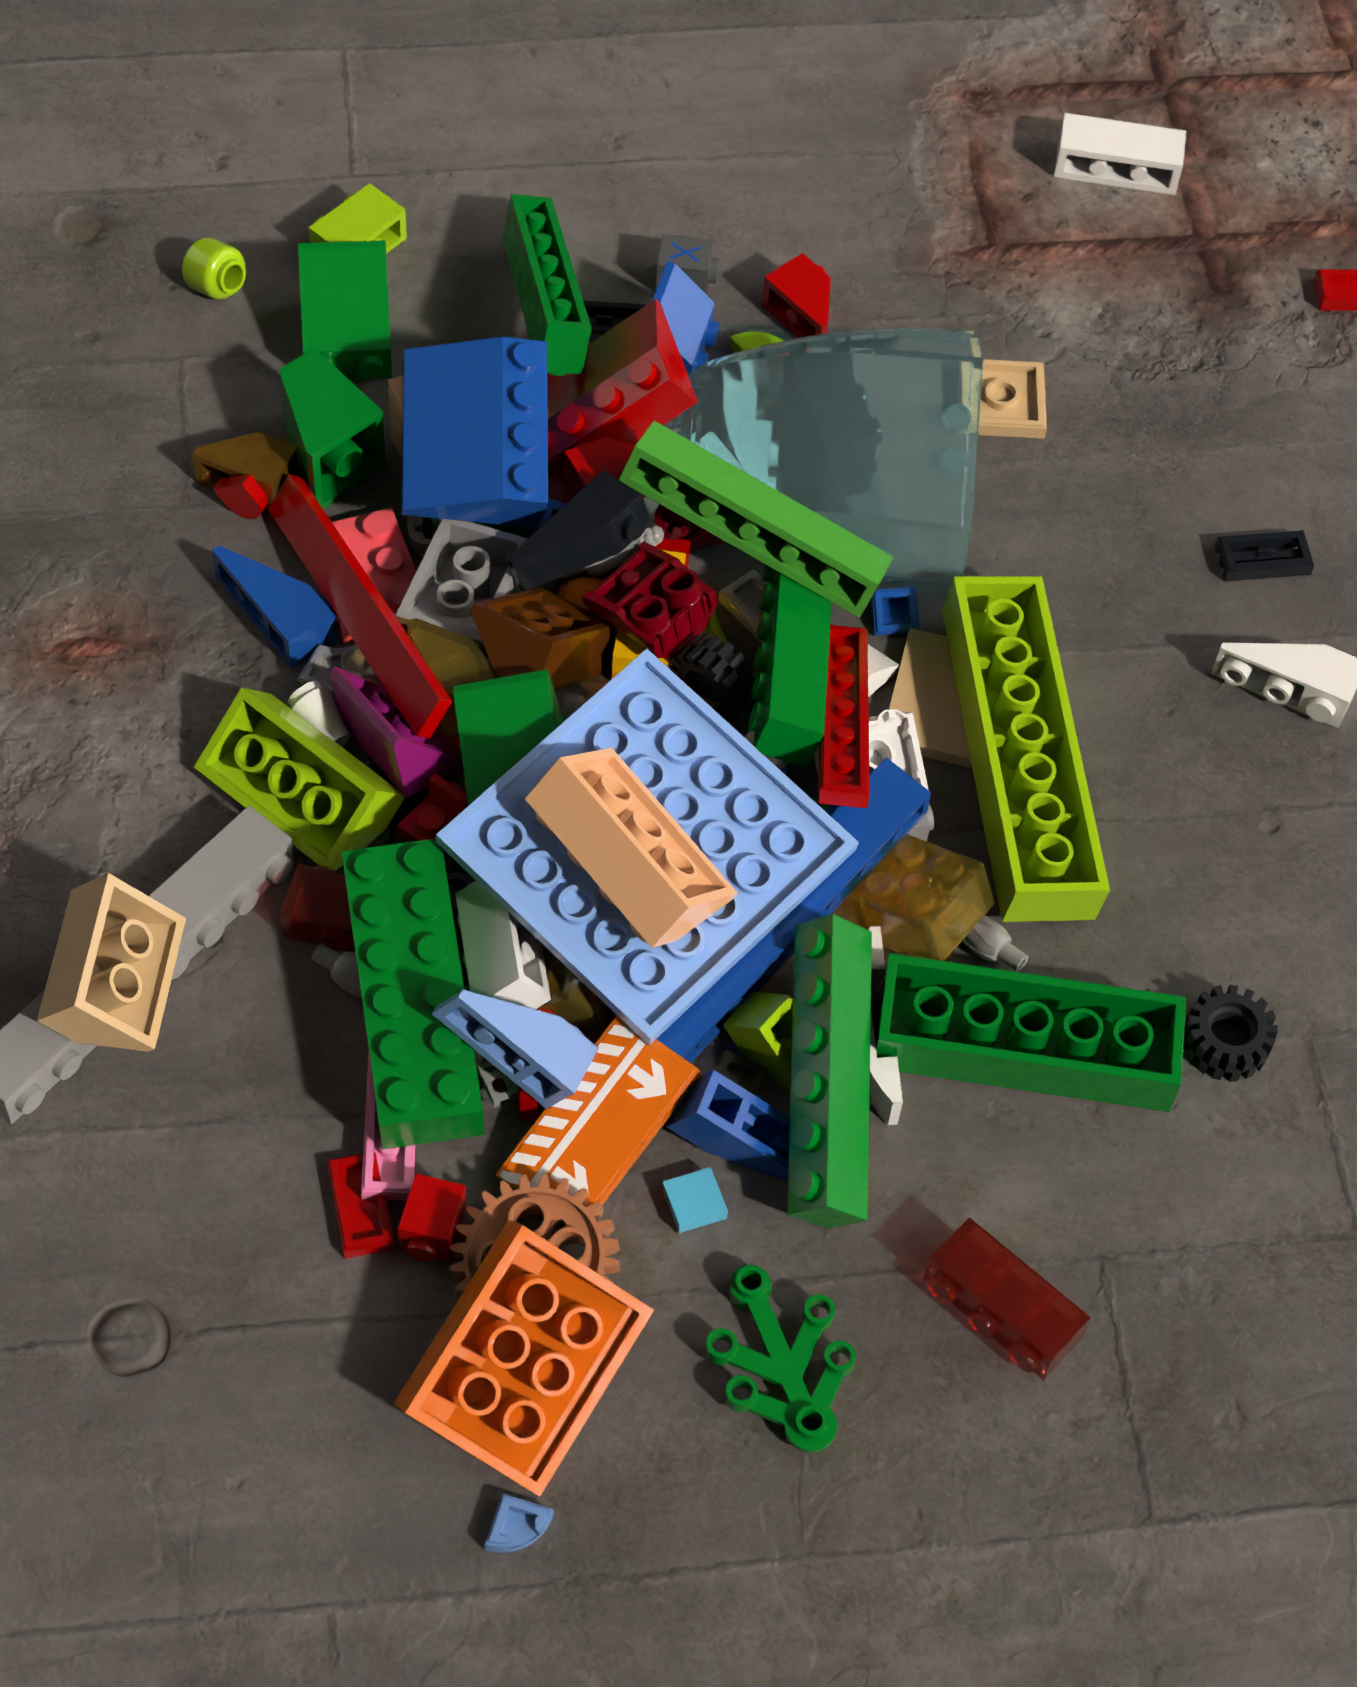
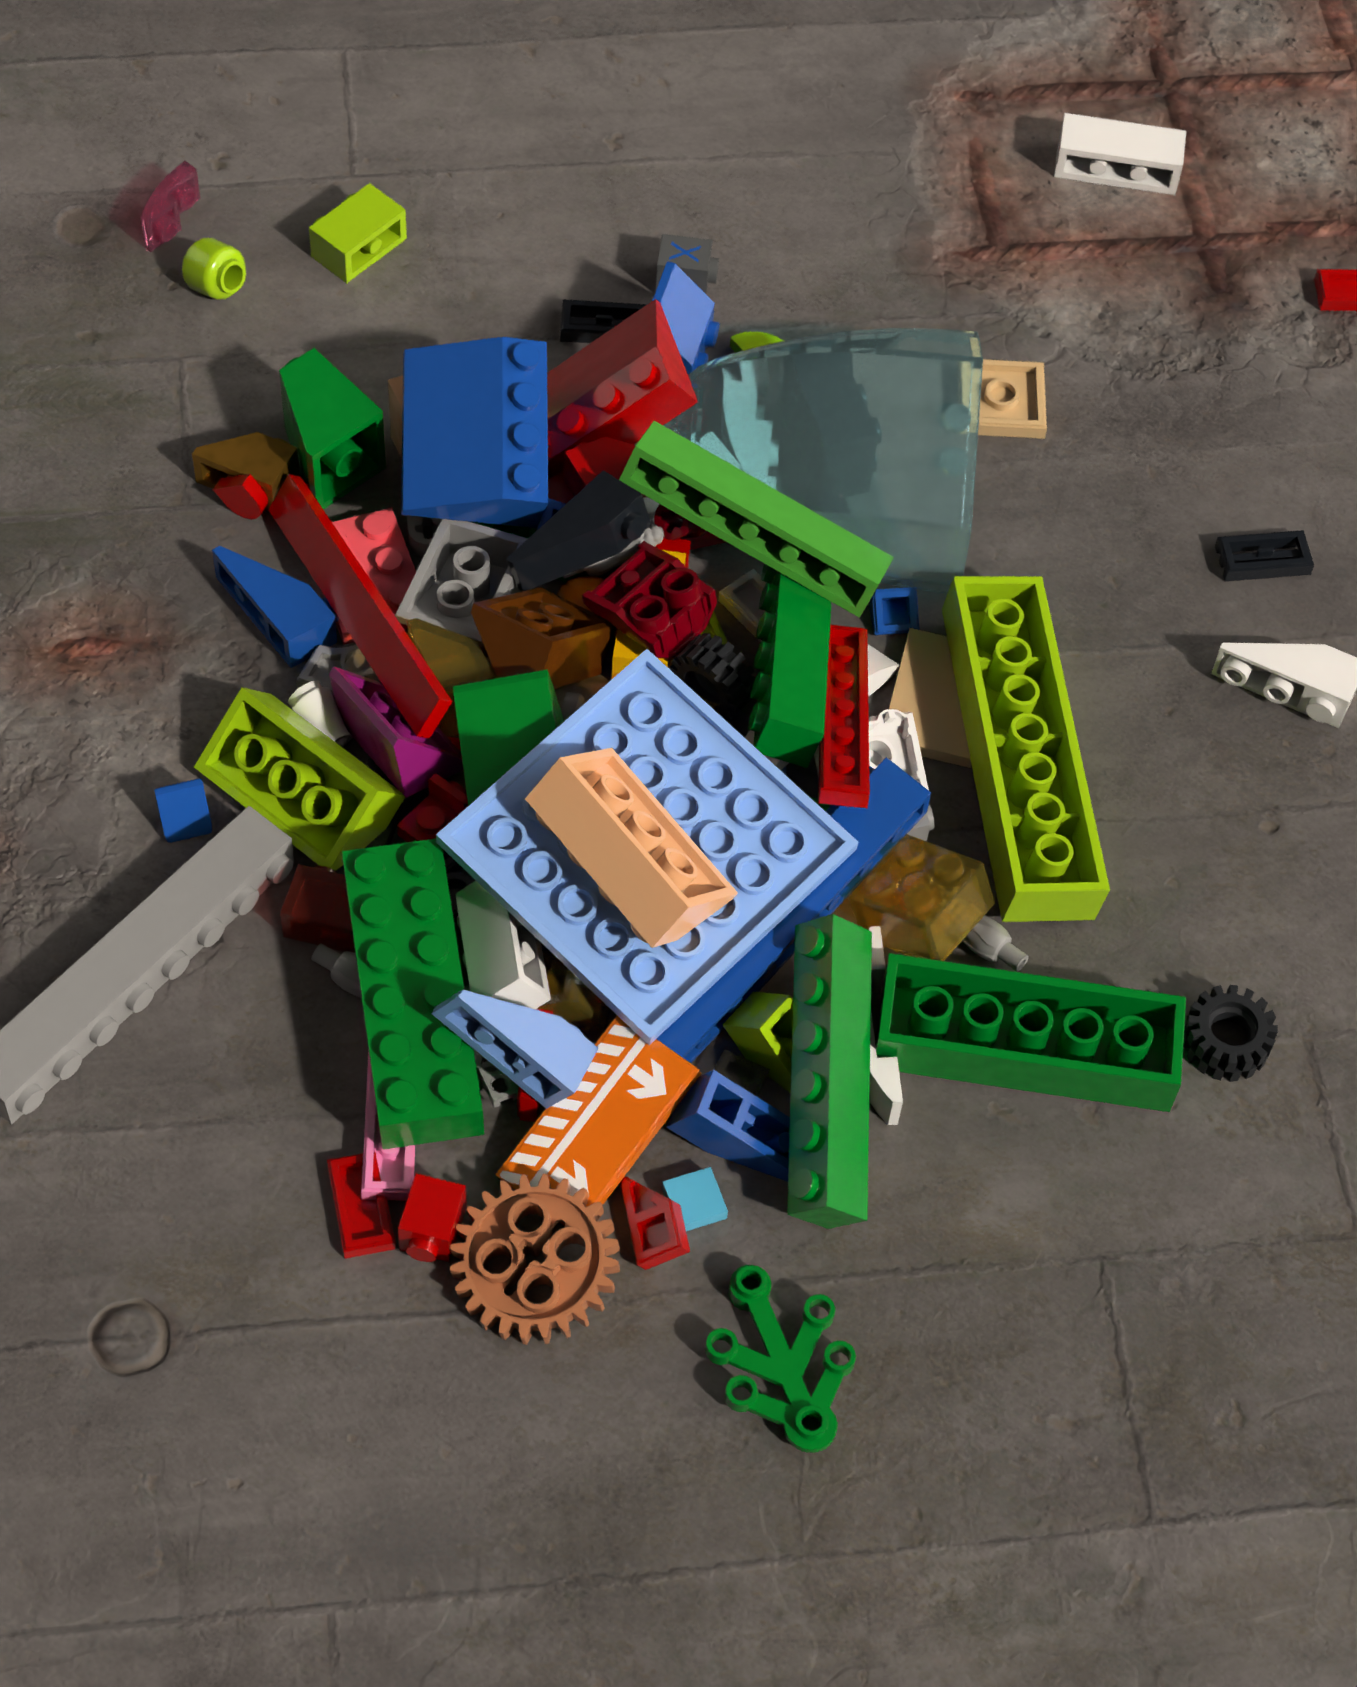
(112, 966): tan slope -> none
(171, 197): none -> clear pink slope
(183, 810): none -> blue slope
(347, 306): green slope -> none
(517, 1524): medium blue tile -> none
(524, 1357): orange slope -> none
(546, 282): green brick -> none
(654, 1225): none -> red tile
(799, 296): red slope -> none
(1005, 1299): clear red brick -> none

